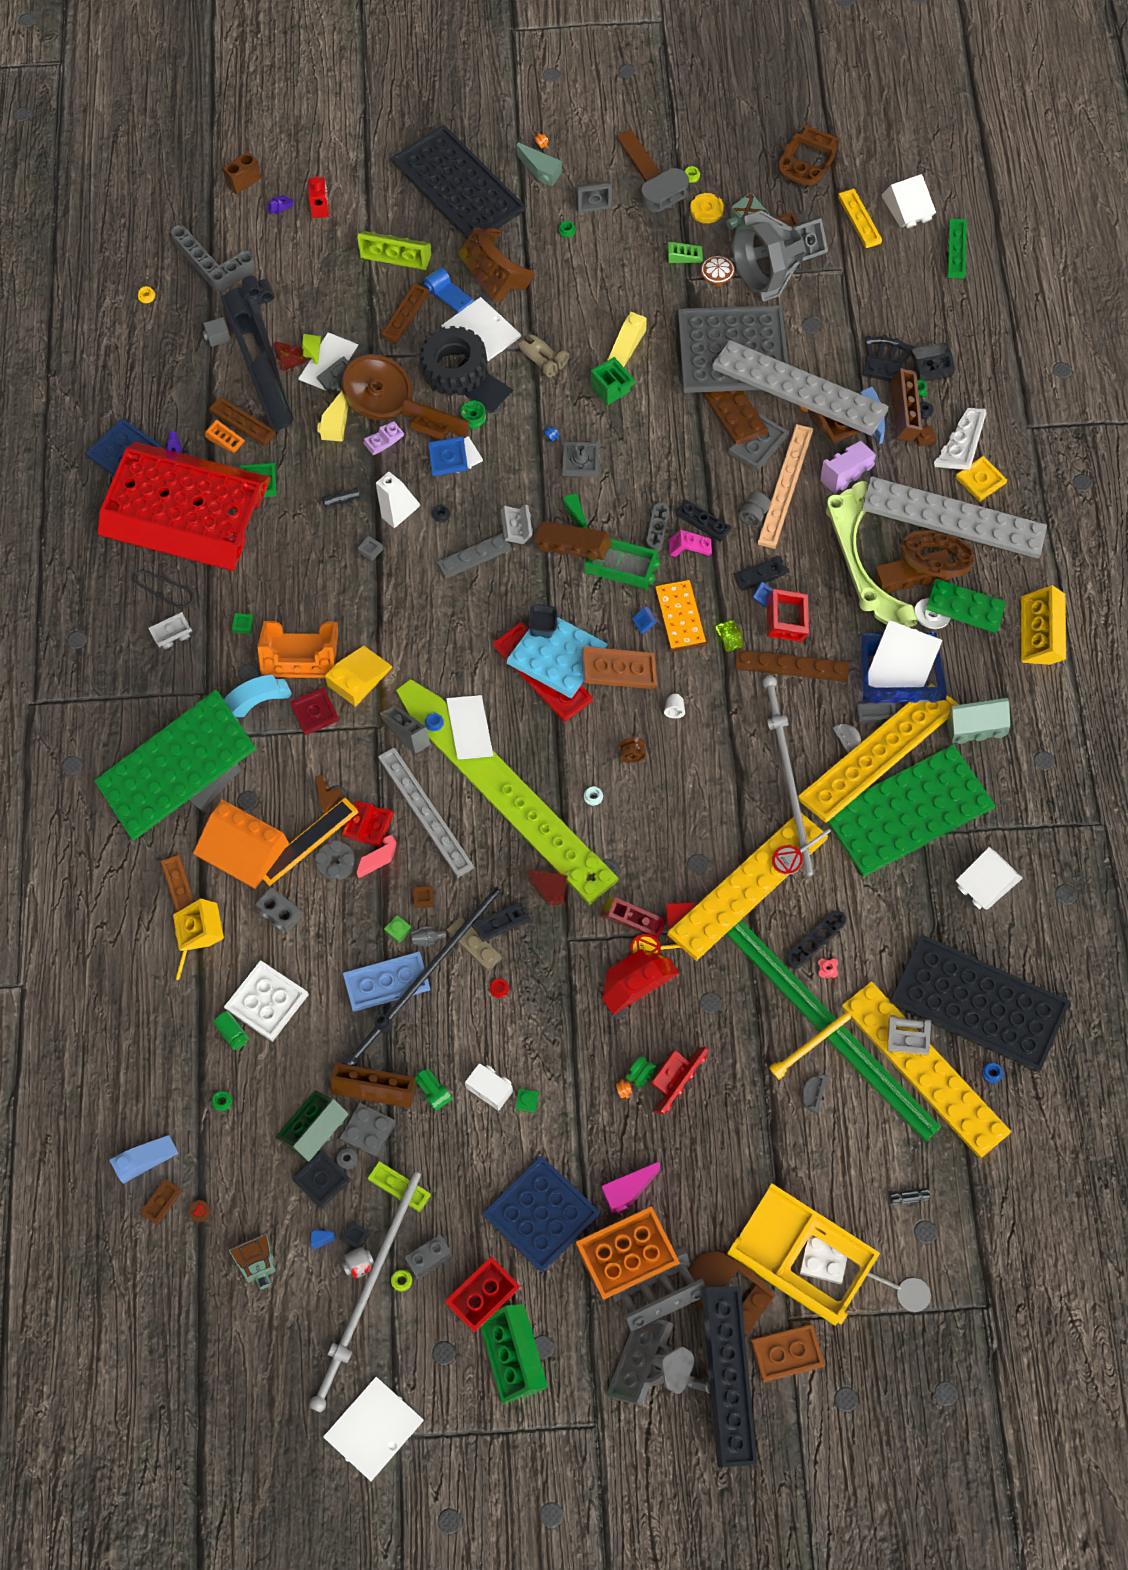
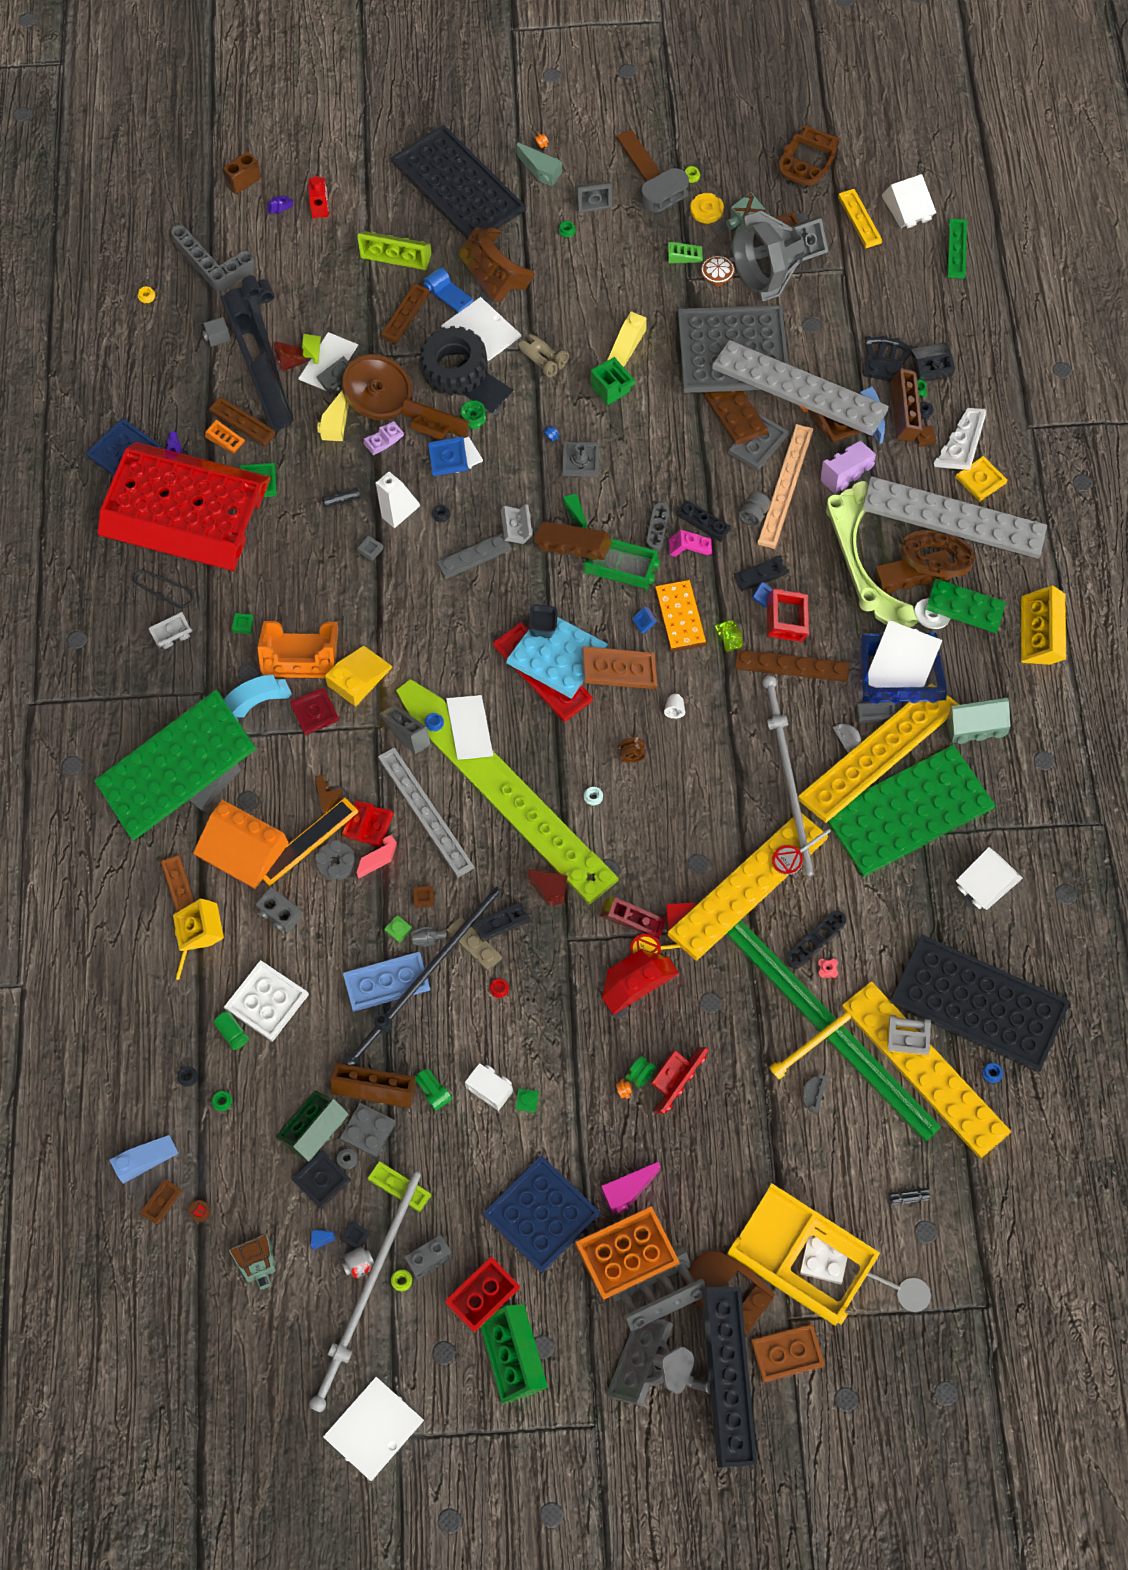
(187, 1071): none -> black plate

